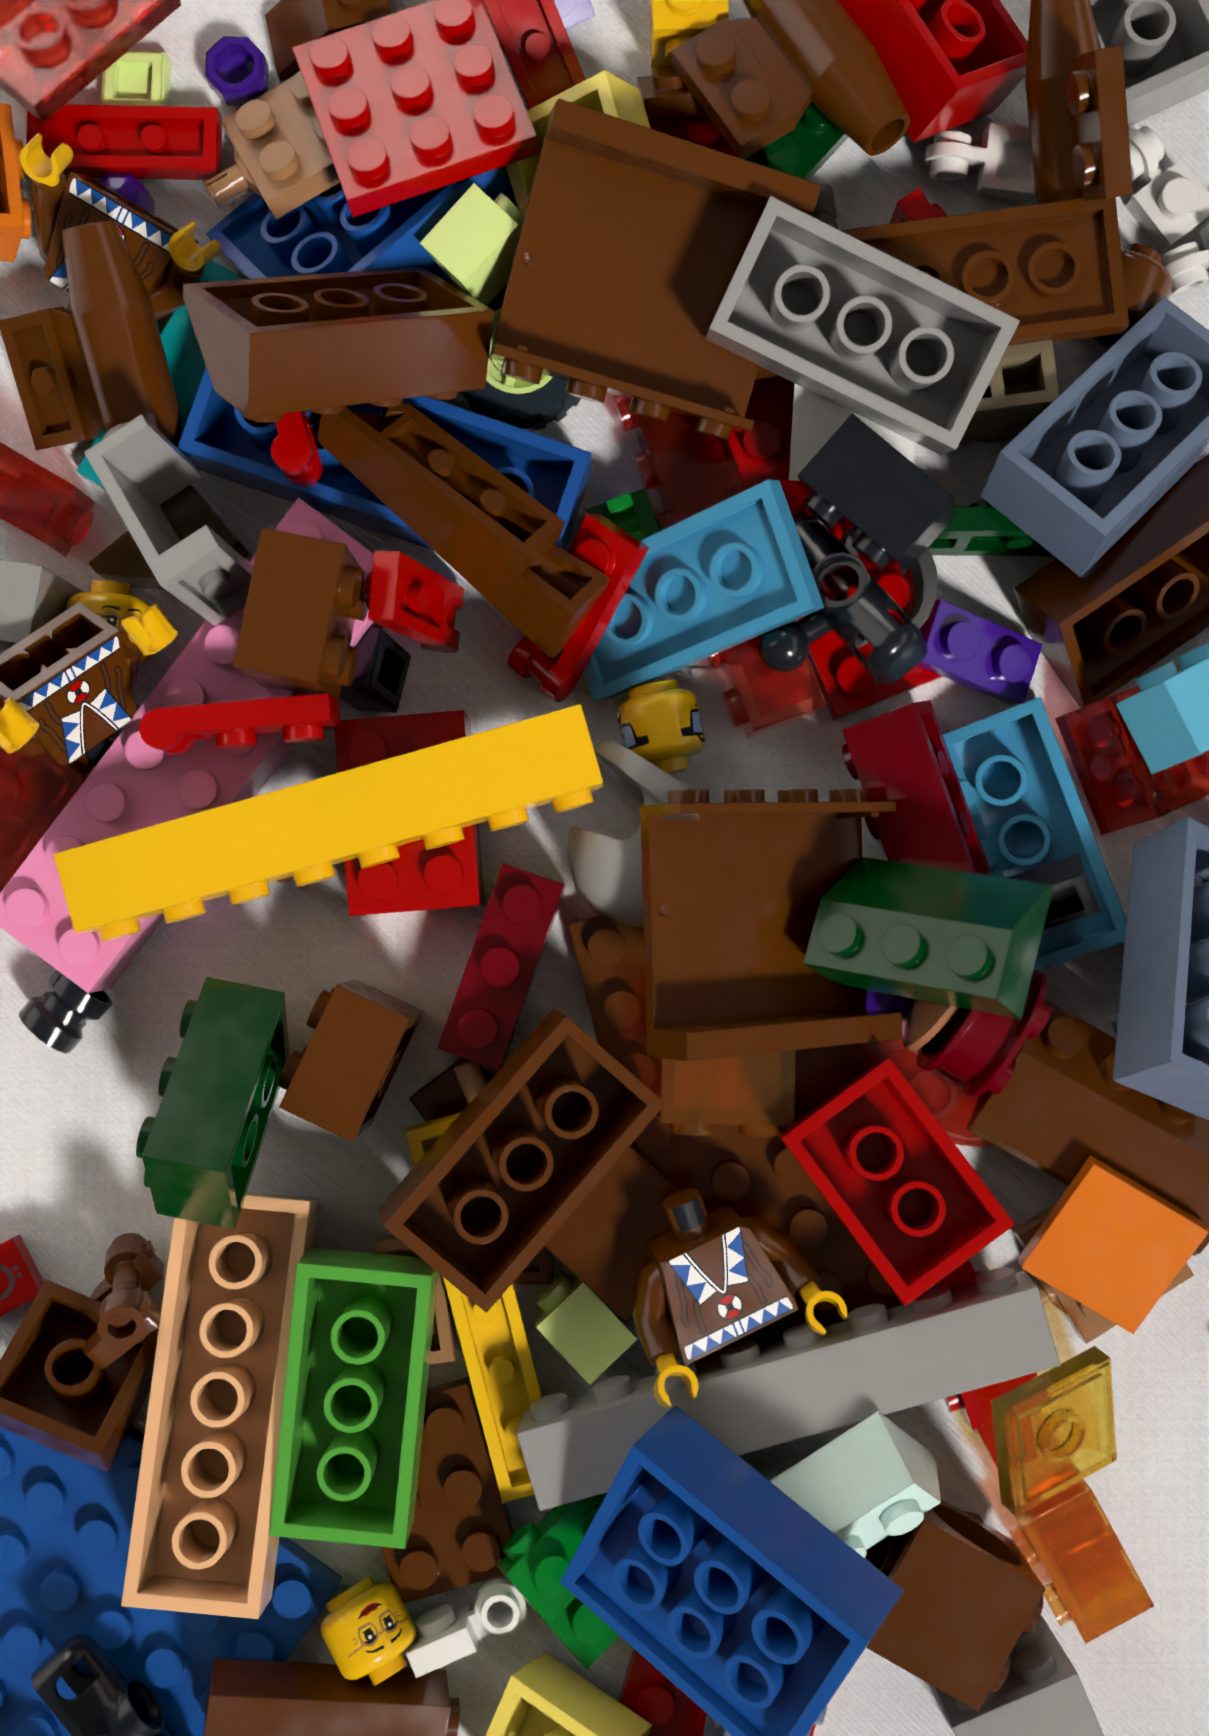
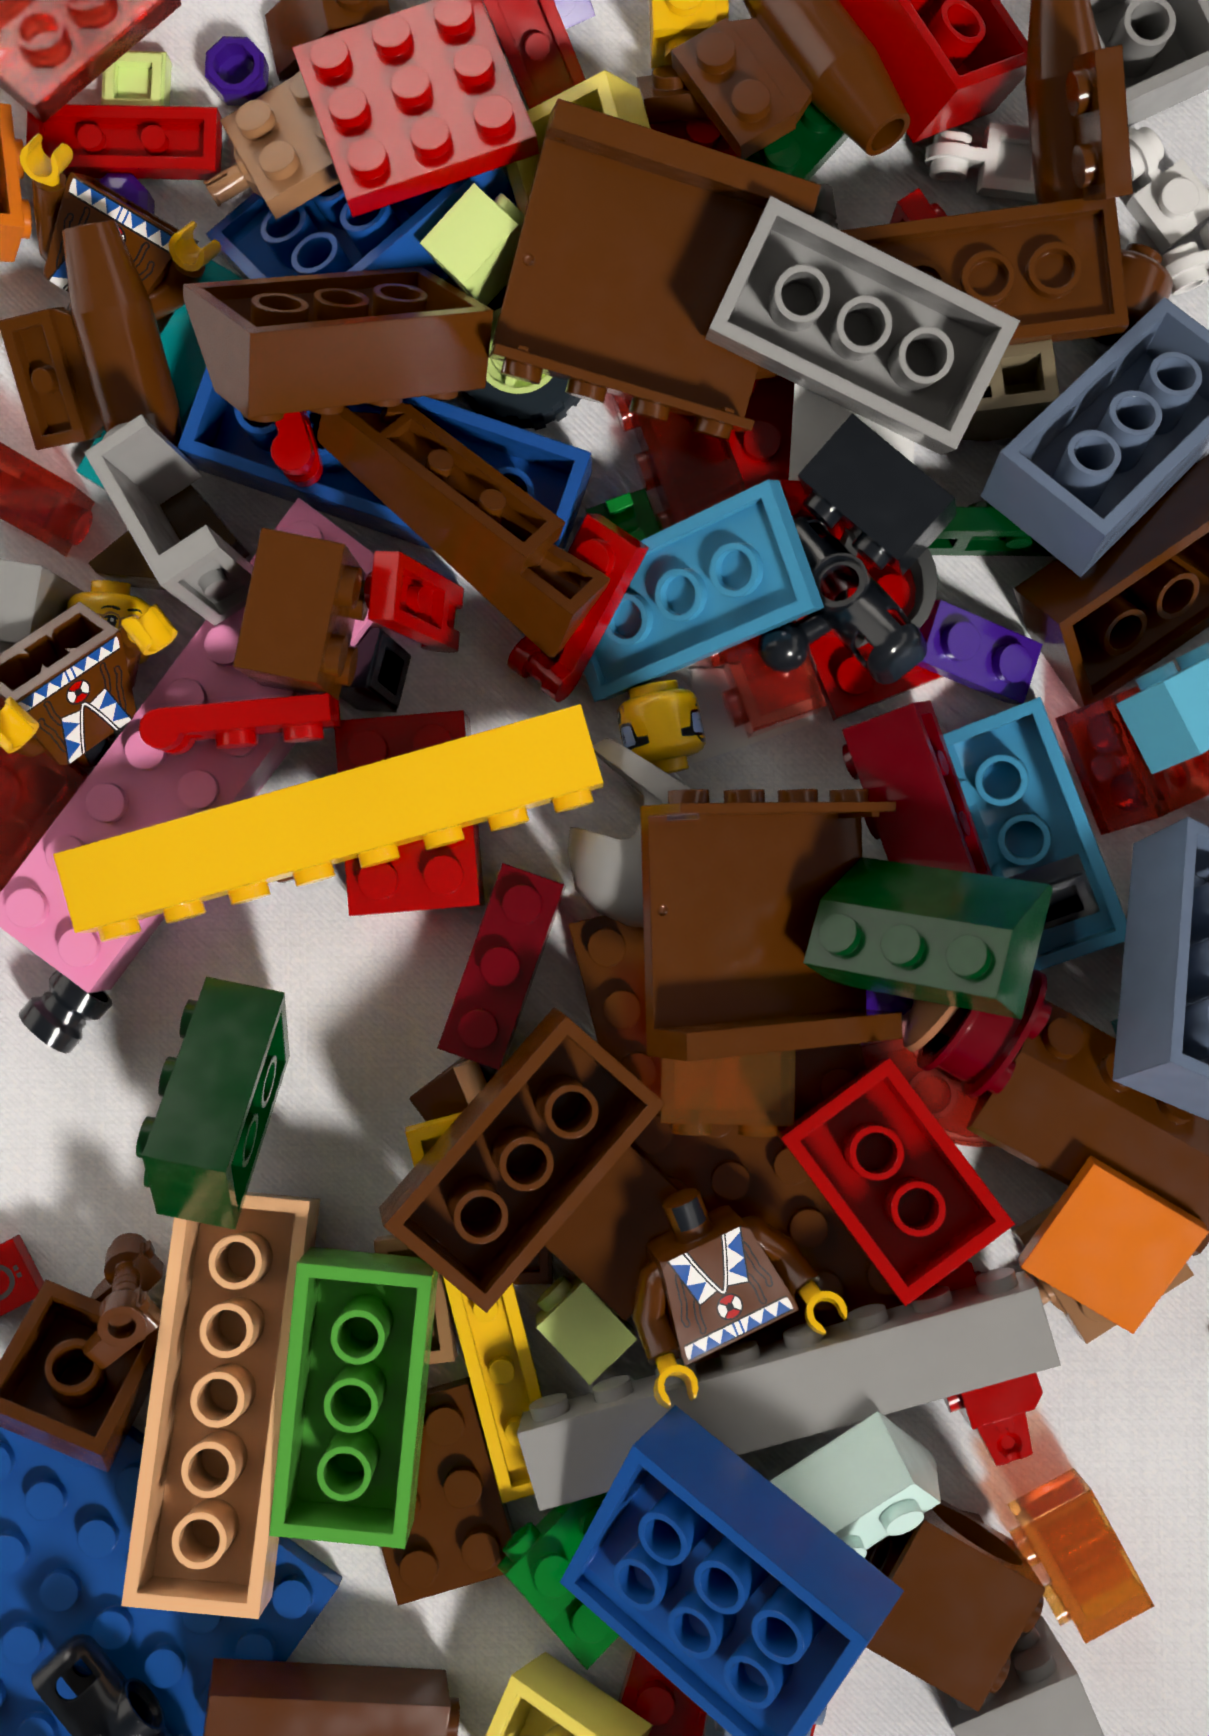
(349, 1058): reddish brown brick -> none
(368, 1631): yellow head -> none
(454, 1633): white plate -> none
(1054, 1430): clear yellow tile -> none

